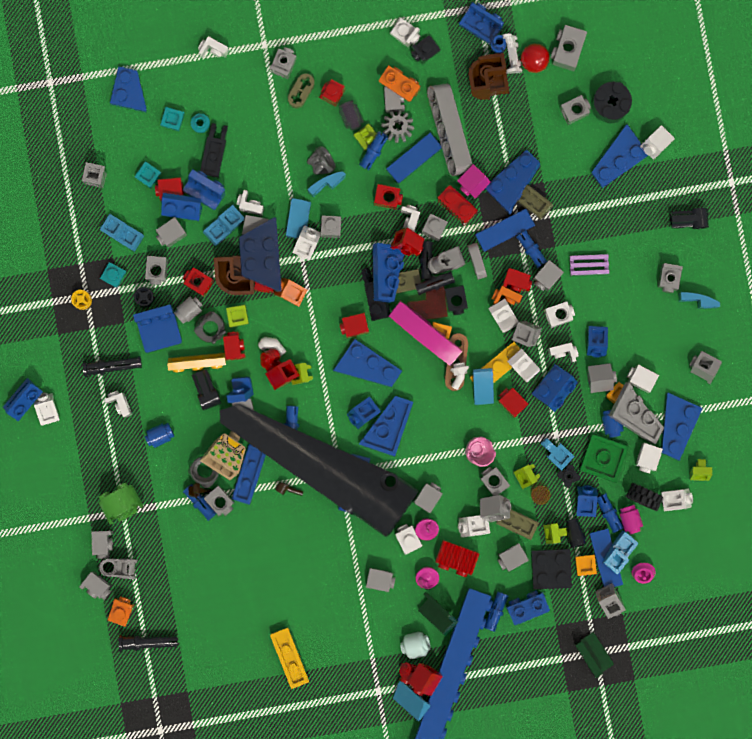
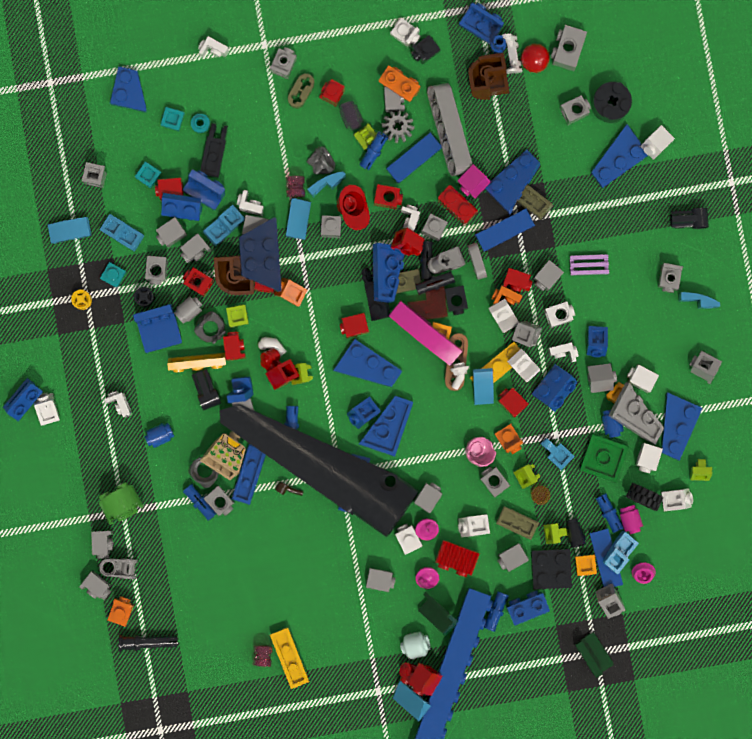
(69, 230): none -> dark azure slope
(99, 366): black pin -> none
(194, 249): none -> light grey brick
(196, 490): dark brown hand -> none
(262, 656): none -> clear pink wheel
(295, 186): none -> clear pink wheel
(307, 242): white bracket -> none
(353, 207): none -> red piece
(495, 508): light grey brick -> none
(509, 439): none -> orange bracket
(531, 249): blue pin -> none
(568, 481): black plate -> none
(587, 501): blue bracket -> none

